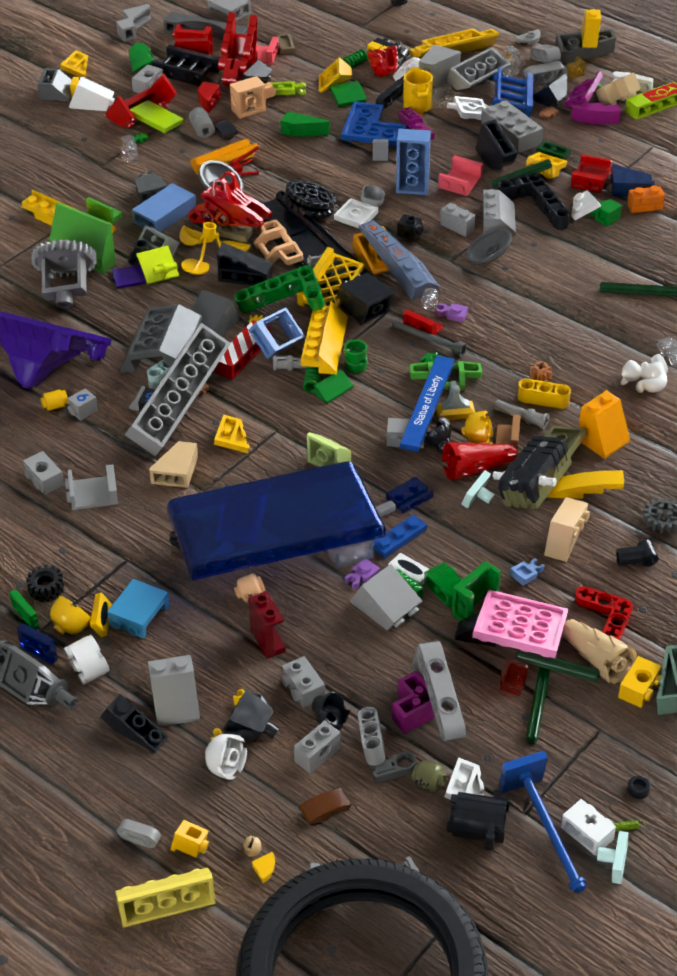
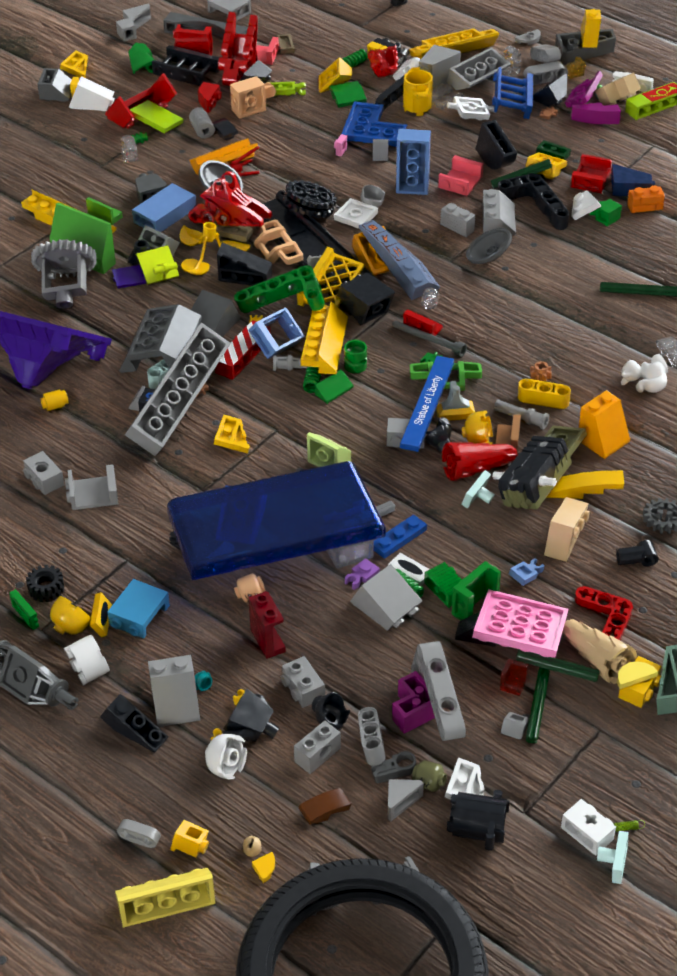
(37, 643): clear blue plate -> none
(82, 404): light grey brick -> none
(145, 78): light grey brick -> none
(175, 466): tan slope -> none
(203, 680): none -> teal plate
(303, 125): green slope -> none
(340, 145): none -> bright pink plate
(402, 795): none -> light grey slope
(409, 227): black brick -> none
(409, 494): clear blue plate -> none
(413, 120): magenta slope -> none
(454, 312): medium lavender plate -> none
(514, 725): none -> light grey slope
(517, 126): light grey brick -> none
(523, 773): blue tile -> none
(635, 673): none -> light yellow tile
(638, 787): black tile -> none

